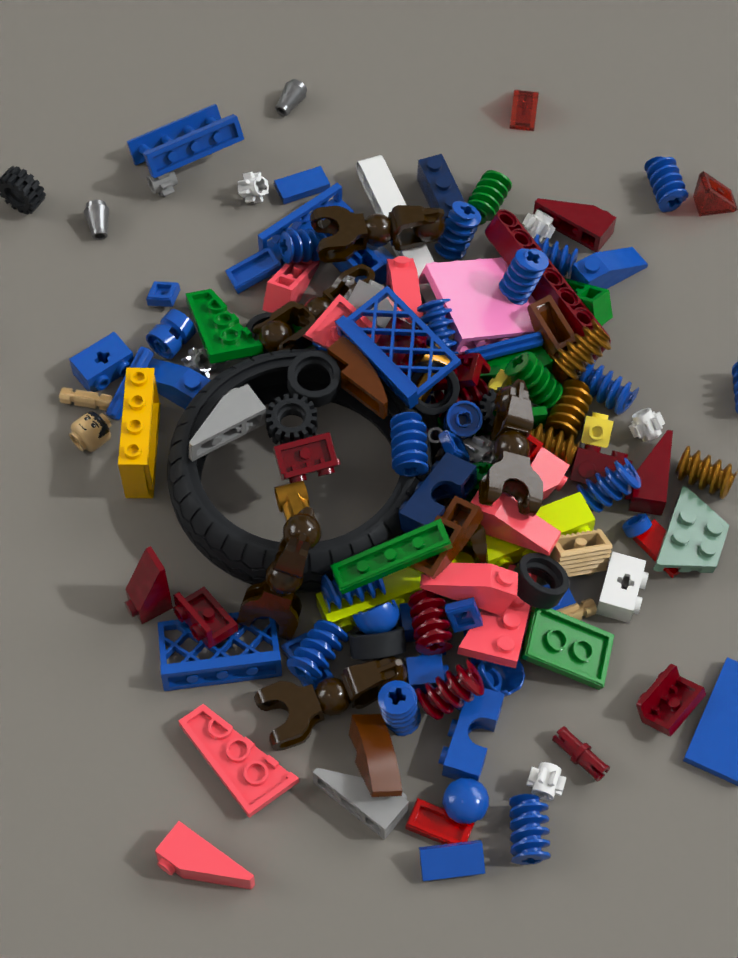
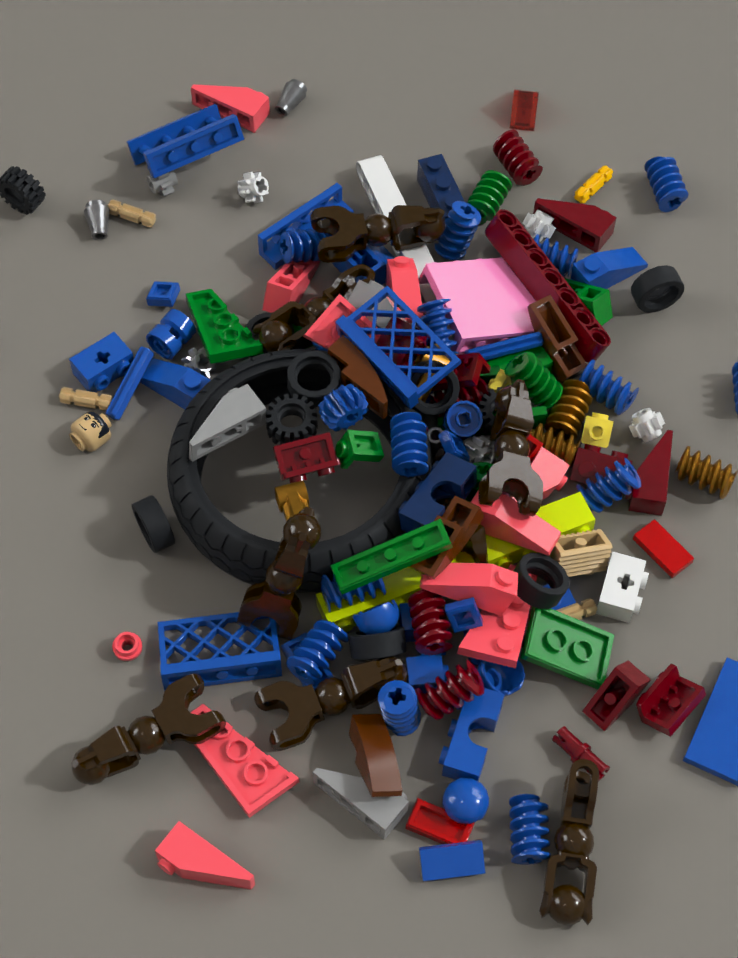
(120, 749): none -> dark brown piece
(124, 639): none -> coral plate
(131, 213): none -> tan axle
(139, 433): yellow window -> none
(148, 589): dark red slope -> none
(153, 523): none -> black tyre
(205, 617): dark red bracket -> none
(245, 103): none -> coral slope
(253, 269): blue tile -> none
(302, 185): blue tile -> none
(343, 407): none -> blue gear
(358, 446): none -> green bracket
(517, 158): none -> dark red piece
(523, 275): blue piece -> none
(546, 781): white gear -> none
(574, 844): none -> dark brown piece
(583, 350): pearl gold piece -> none
(593, 184): none -> yellow axle
(616, 694): none -> dark red slope
(636, 525): blue tile -> none
(646, 290): none -> black tyre
(692, 536): wing -> none
(712, 196): clear red slope -> none

